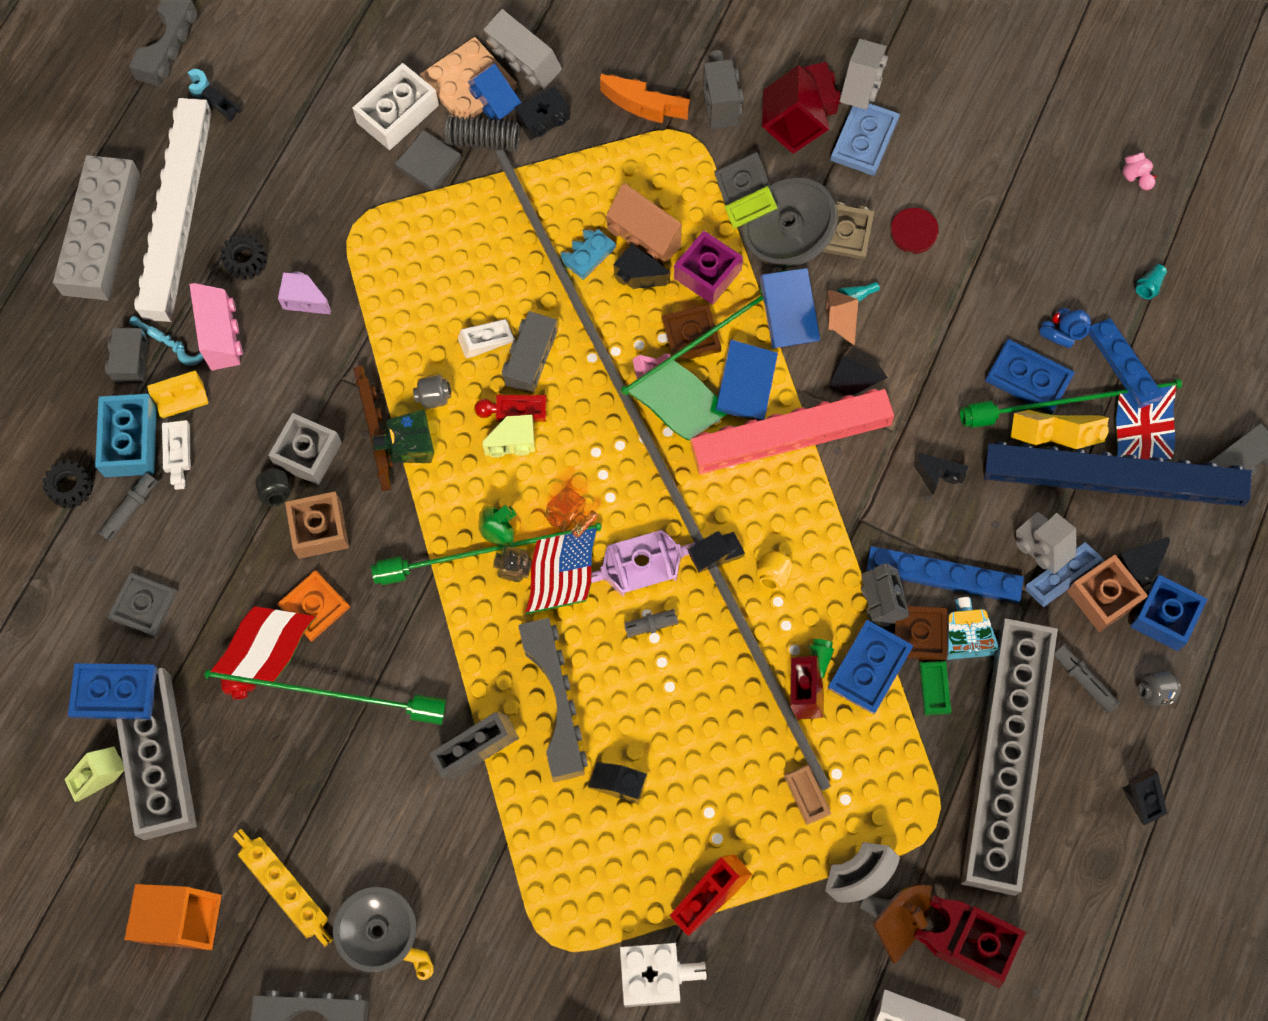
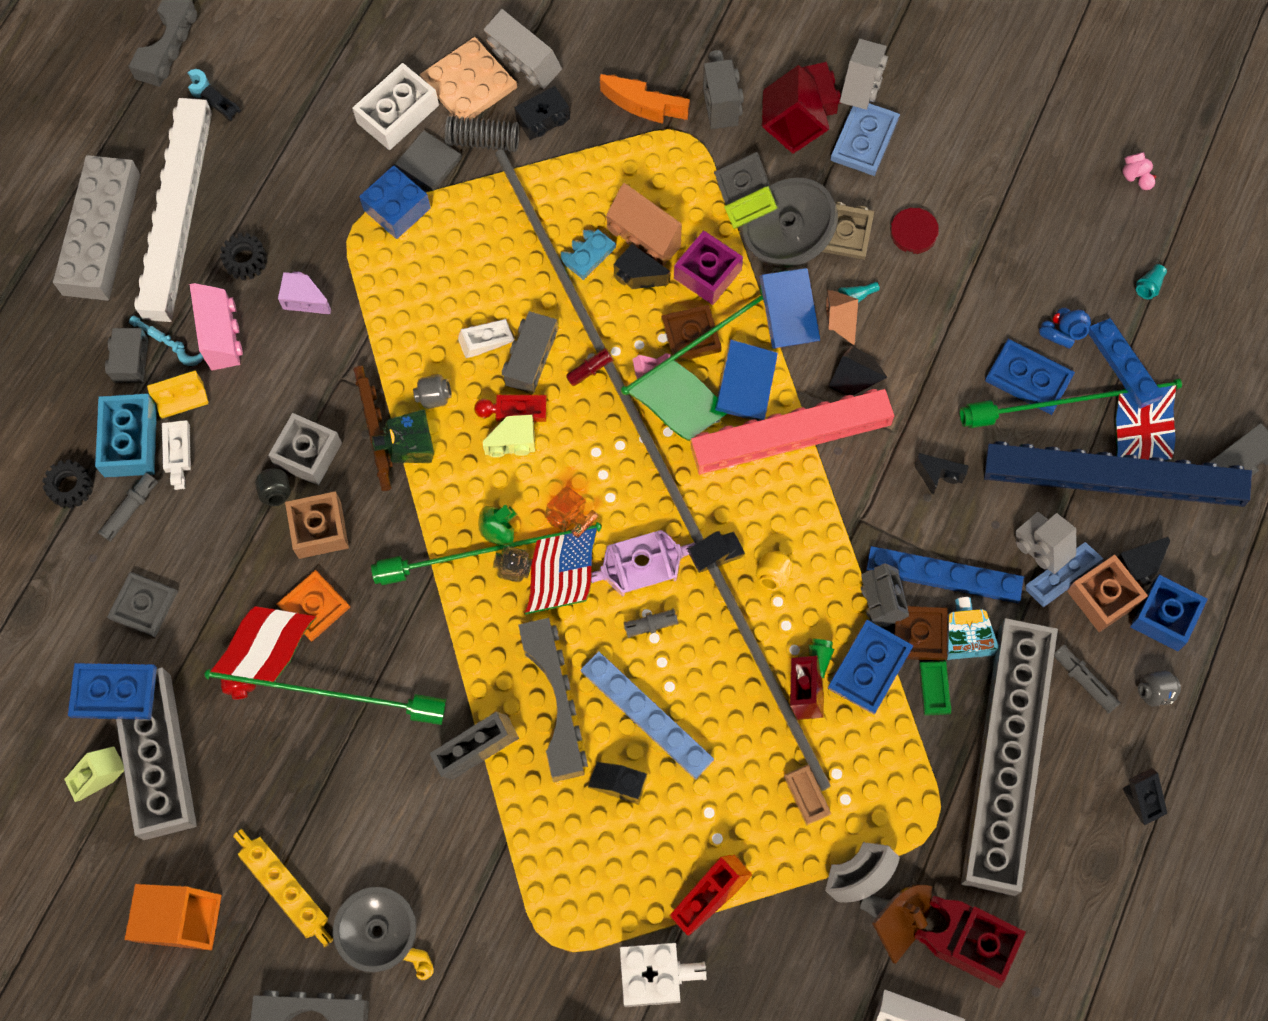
(395, 202): none -> blue brick
(493, 92): blue brick -> none
(589, 367): none -> dark red axle
(647, 715): none -> medium blue plate
(1067, 430): yellow arch -> none

